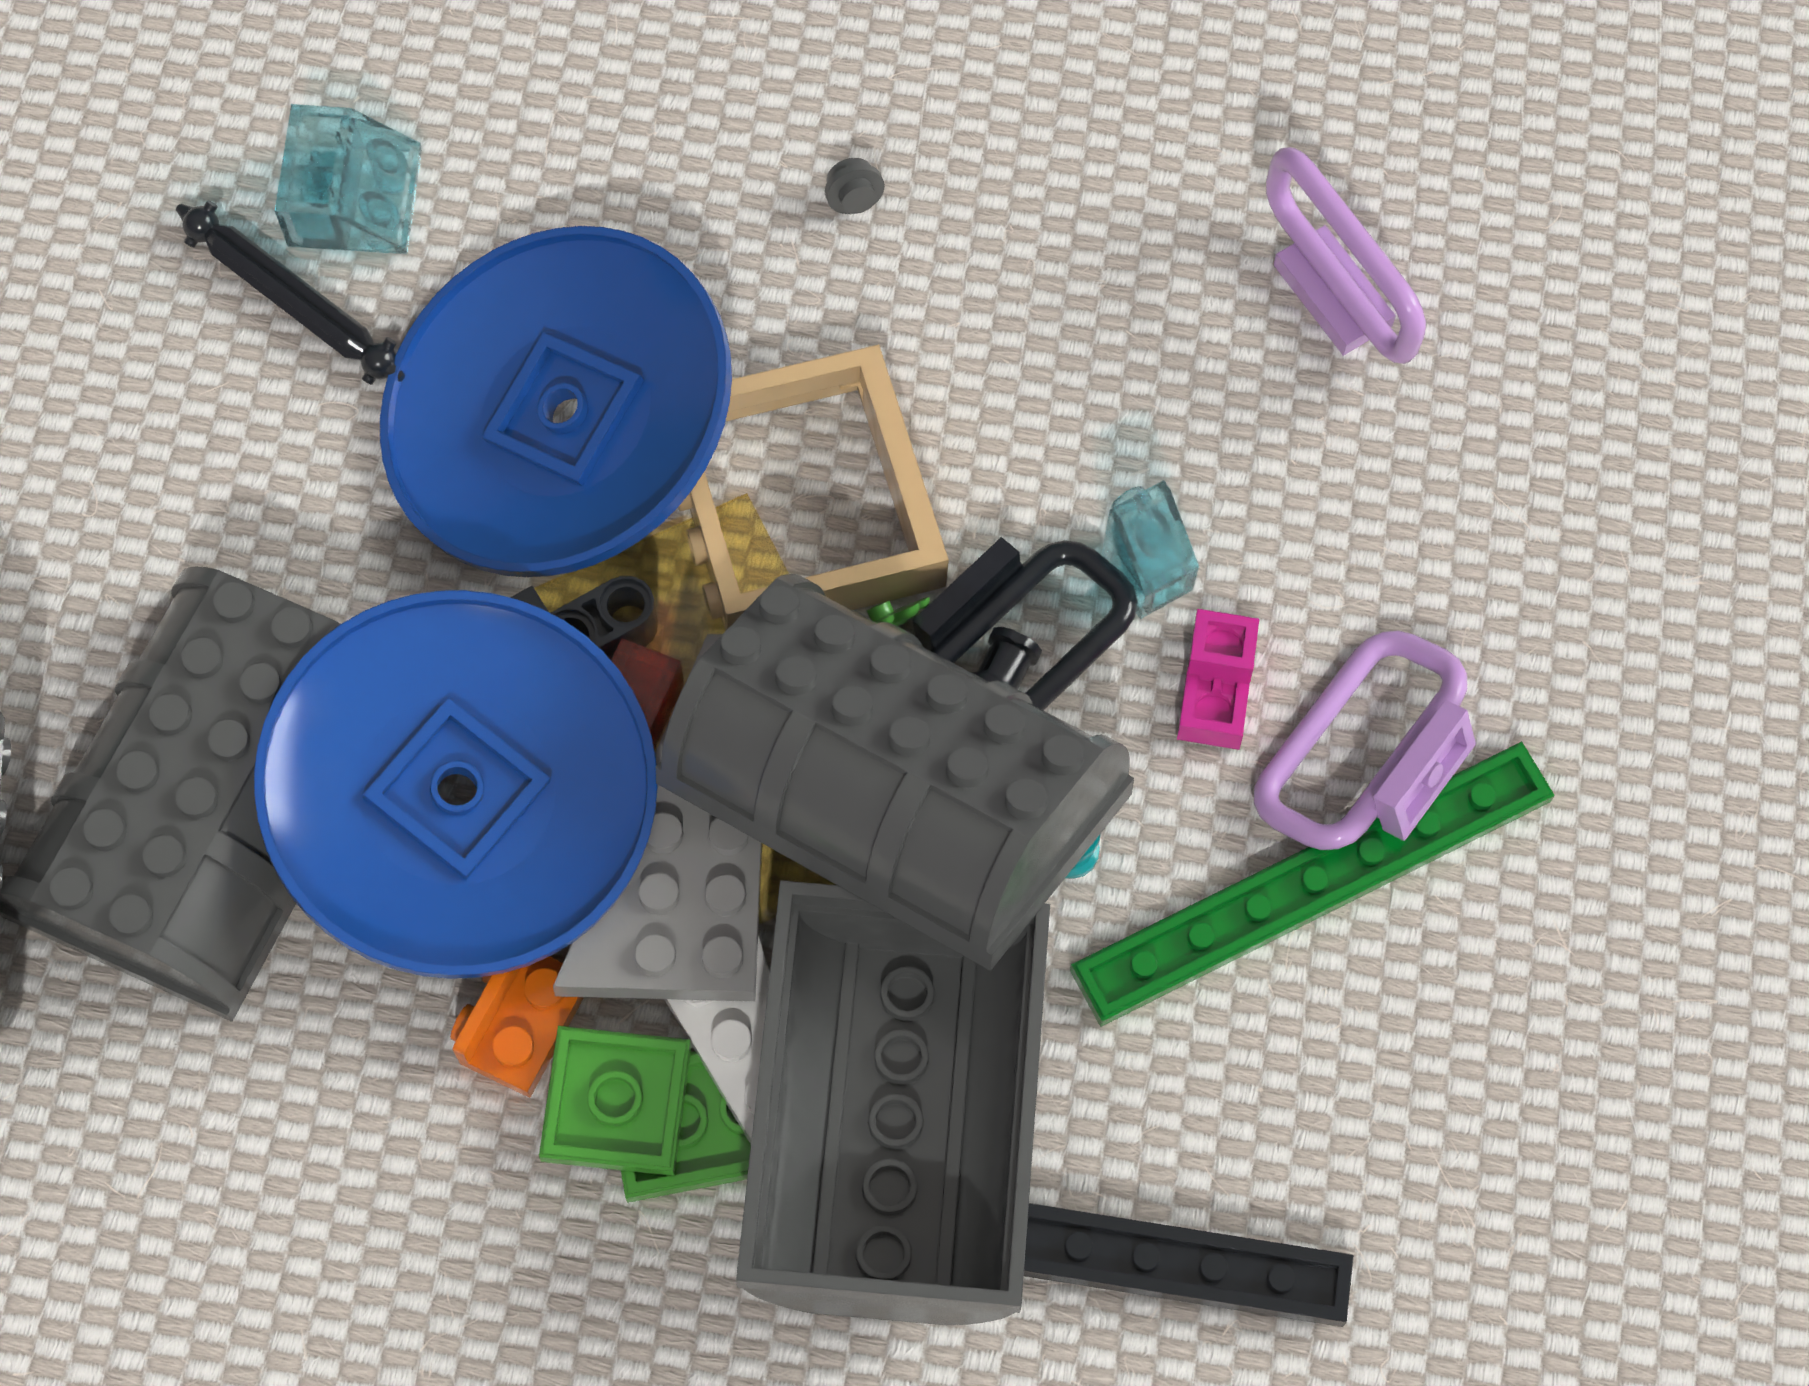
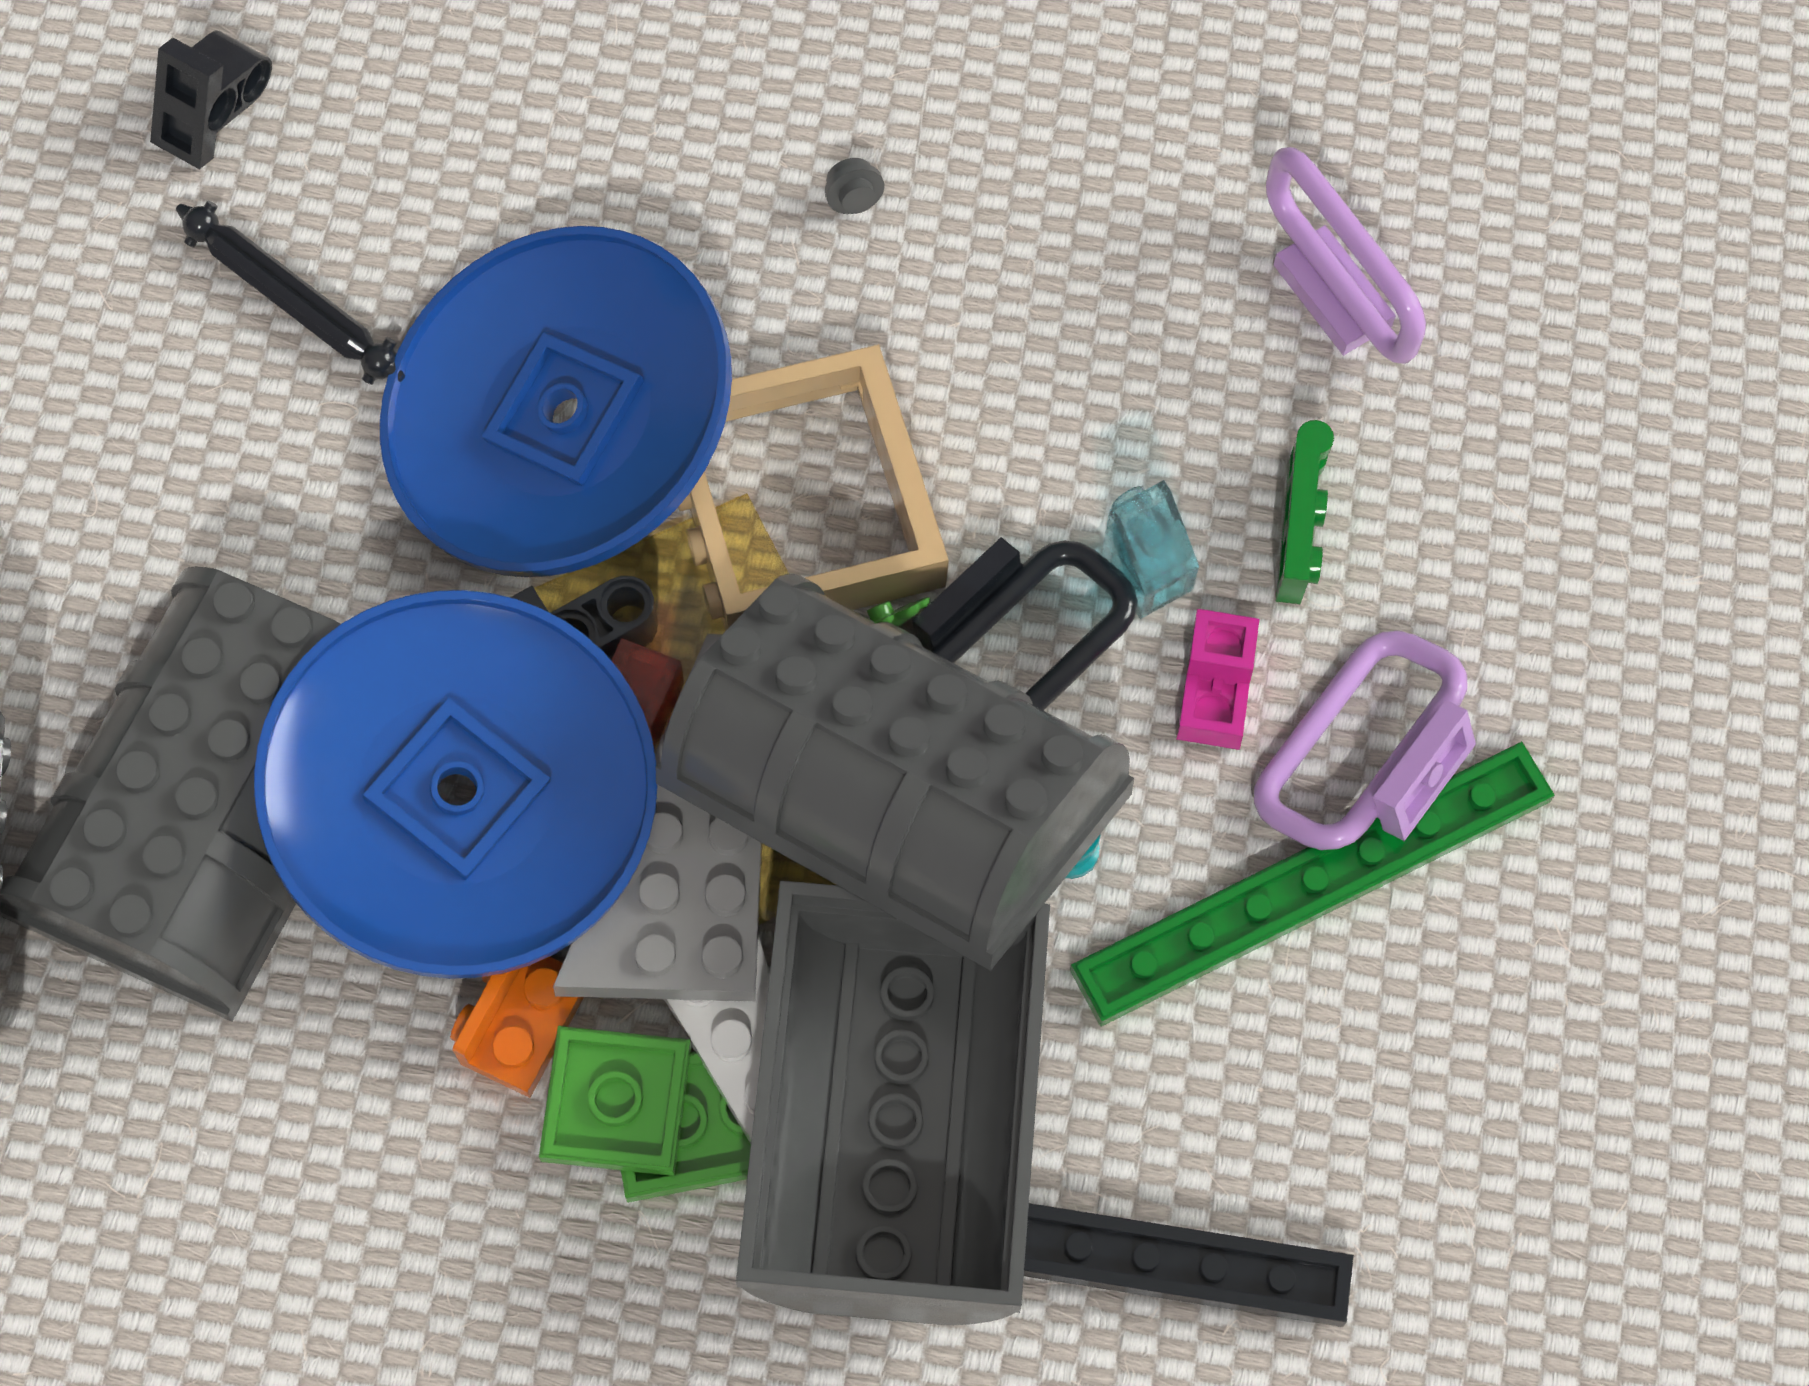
(202, 92): none -> black tile
(346, 182): clear light blue slope -> none
(1008, 657): black bush -> none
(1303, 509): none -> green plate

